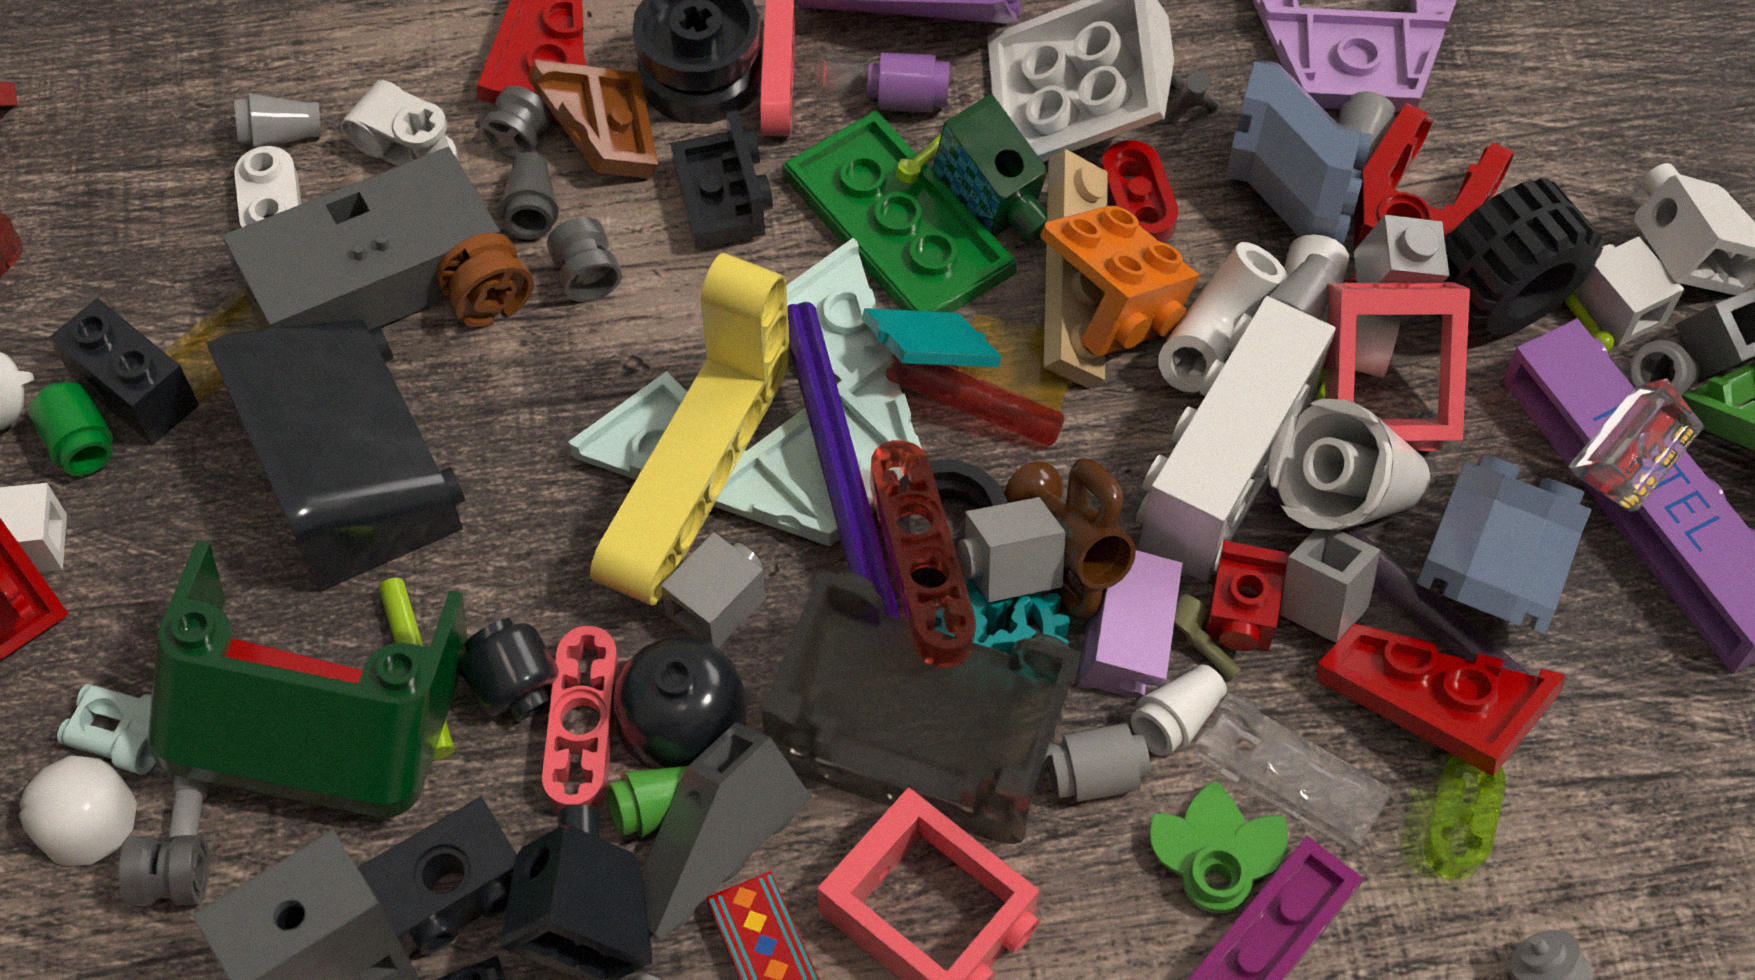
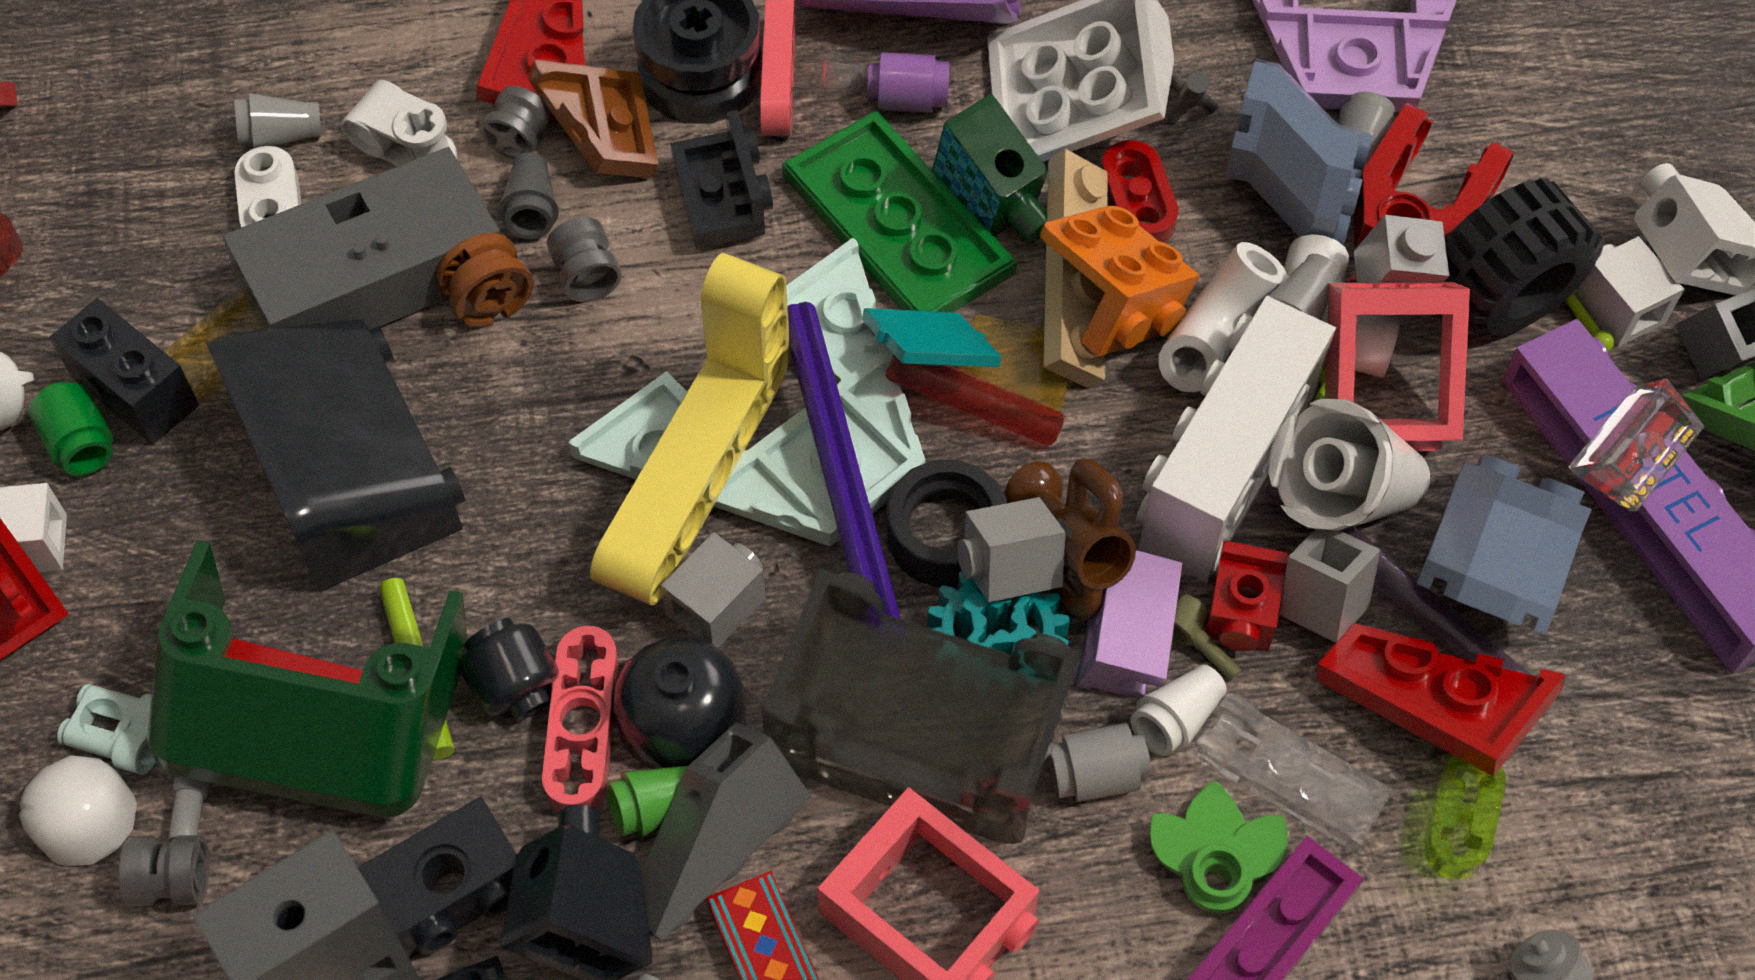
(909, 169): lime hinge -> none
(921, 550): clear red beam -> none
(1654, 361): light grey cone -> none

